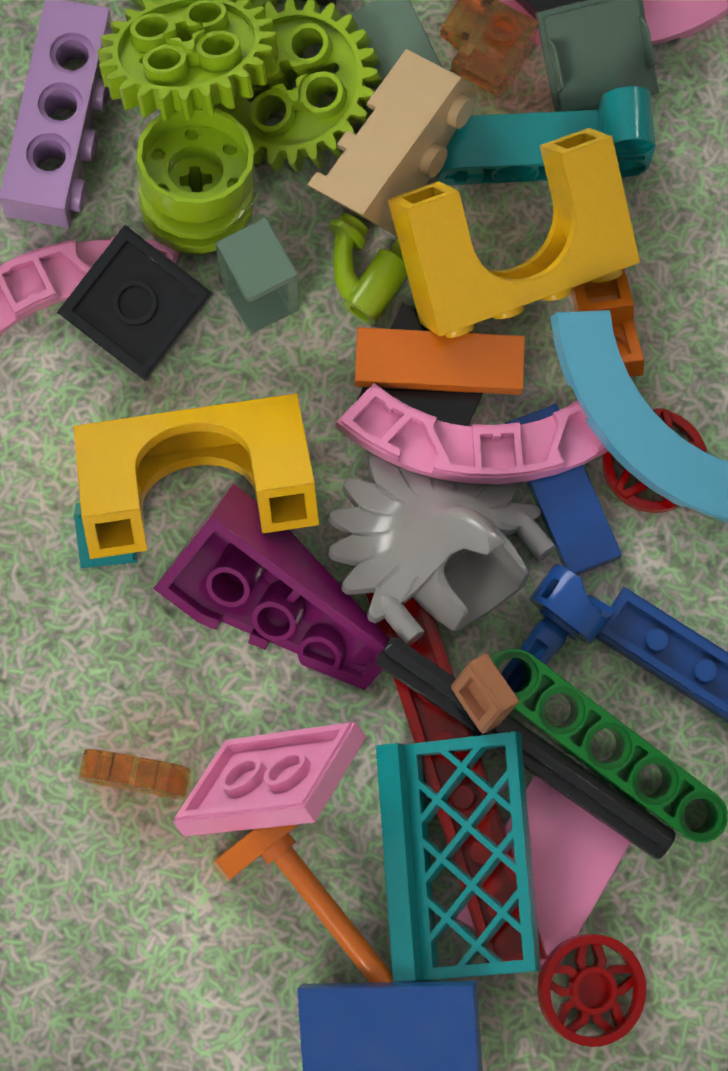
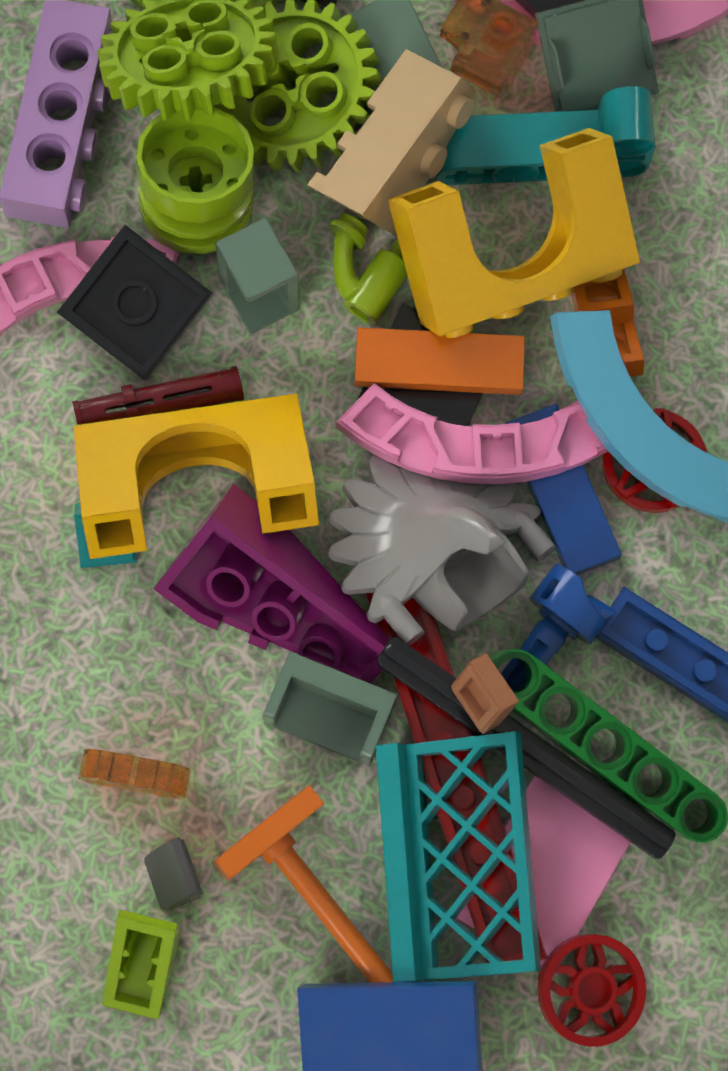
(140, 964): none -> lime slope
(173, 875): none -> dark grey slope
(223, 385): none -> dark red pin
(270, 780): bright pink tile -> none
(329, 708): none -> sand green panel

